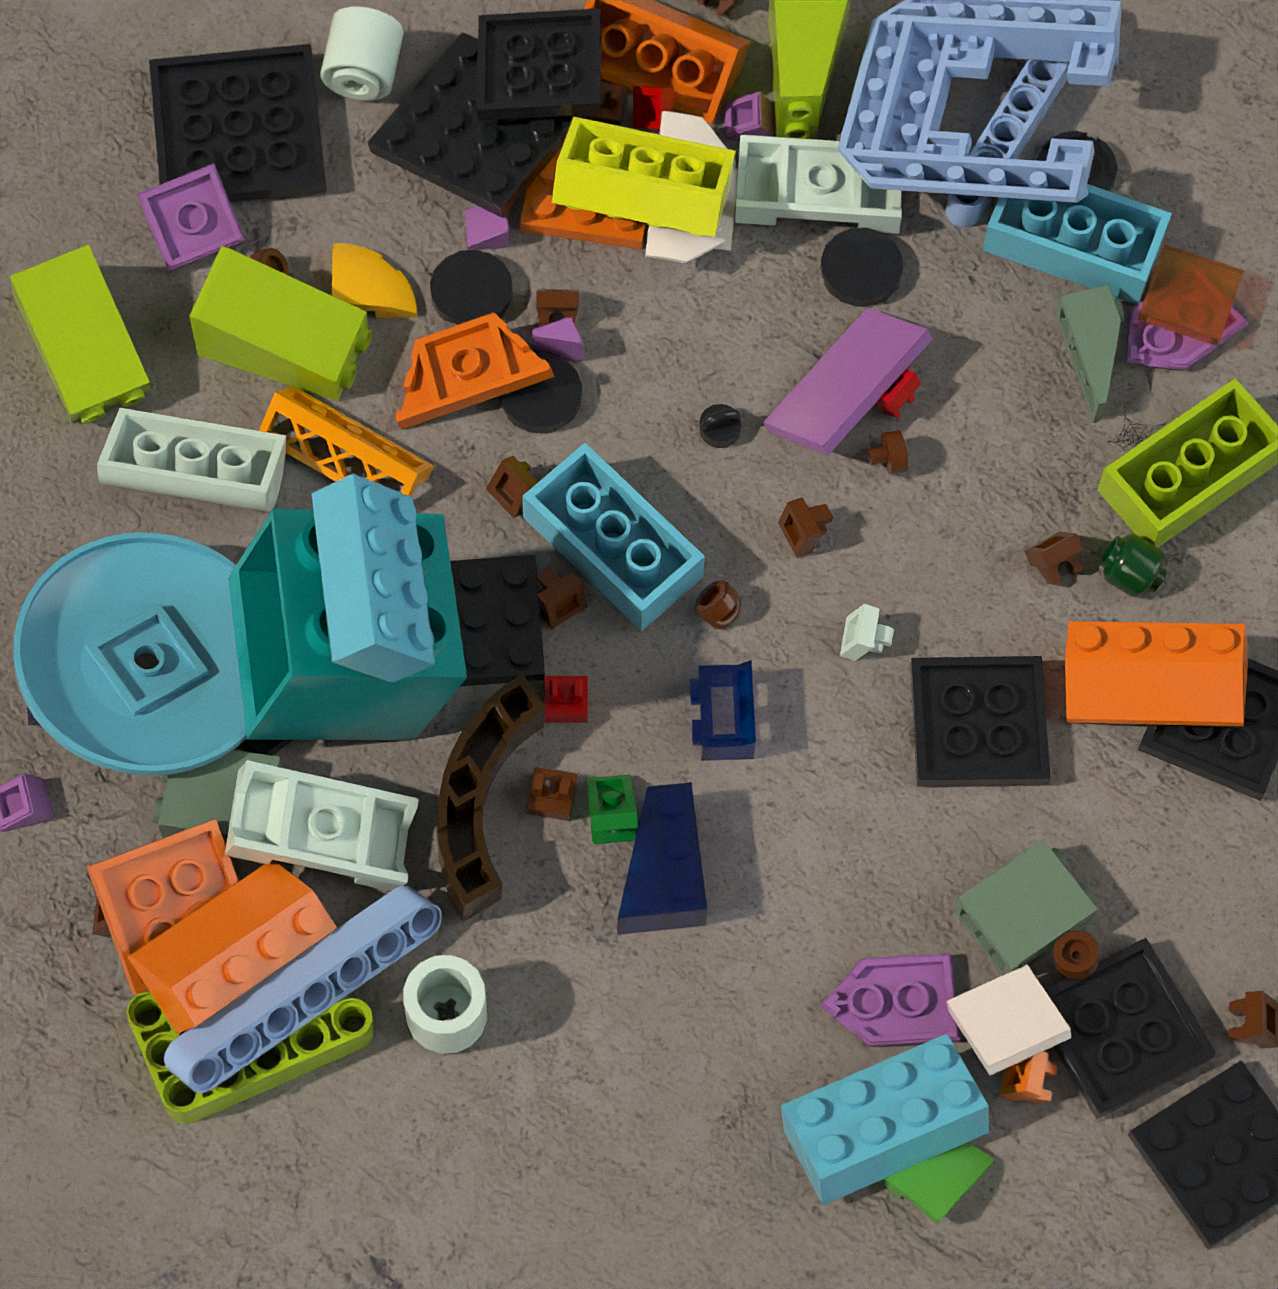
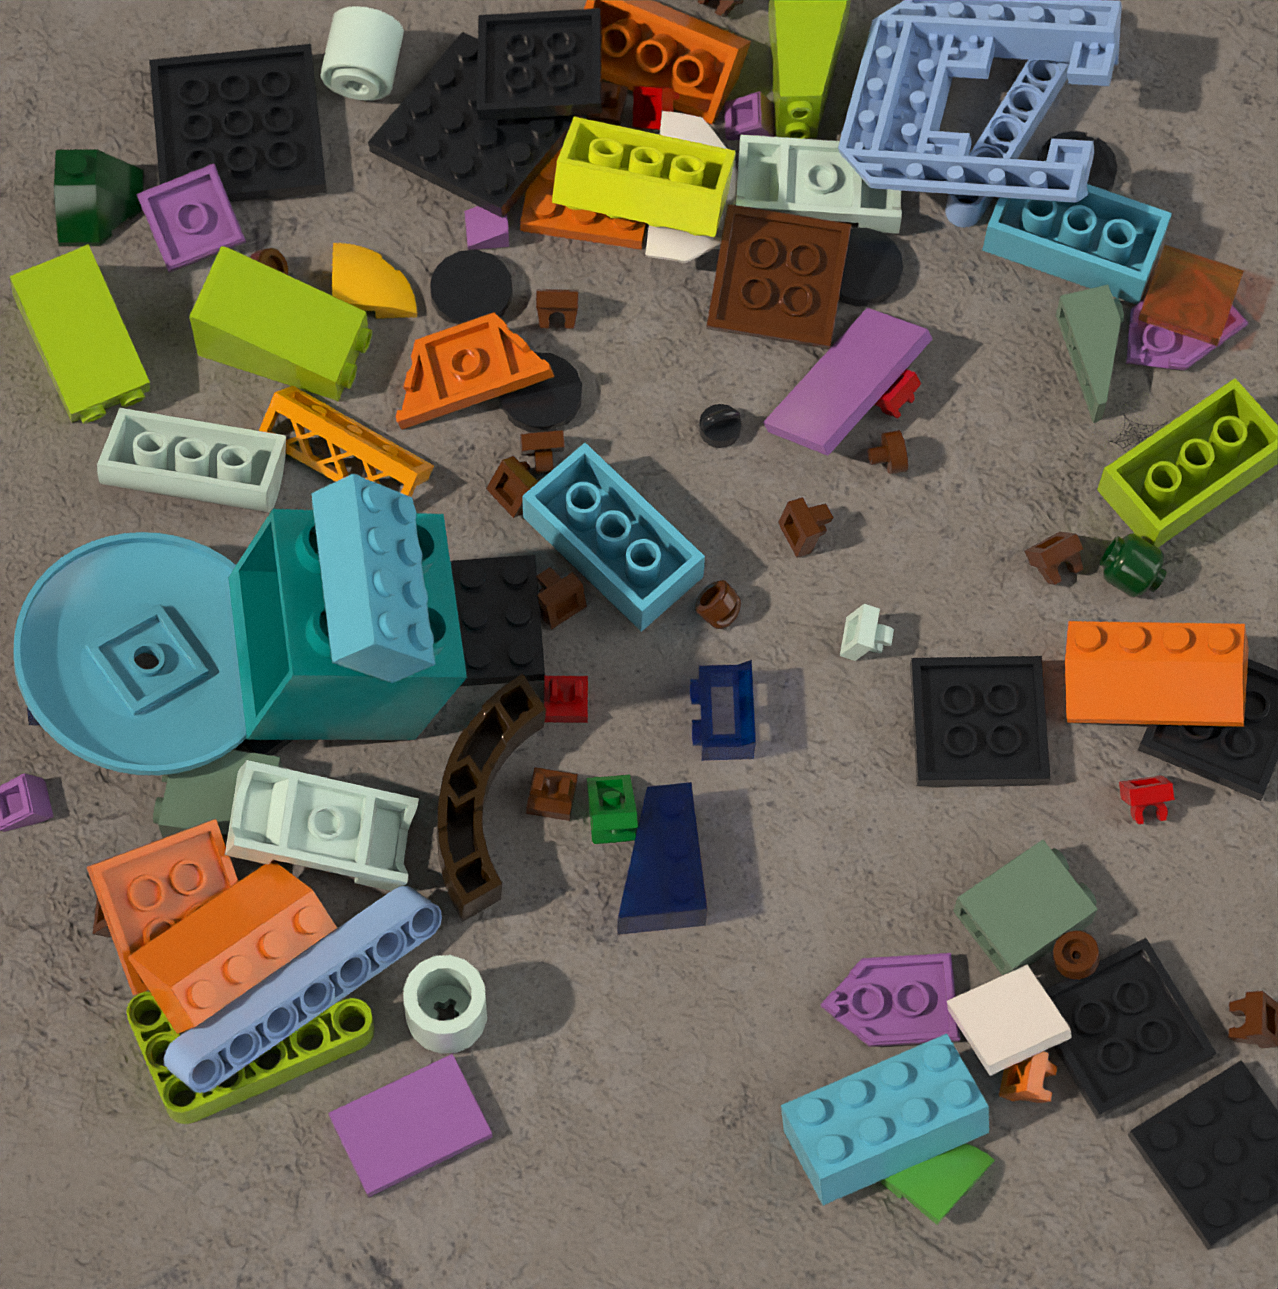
(93, 195): none -> dark green slope
(410, 1125): none -> medium lavender tile
(542, 446): none -> reddish brown tile
(559, 339): medium lavender slope -> none
(778, 276): none -> reddish brown plate
(1146, 792): none -> red tile

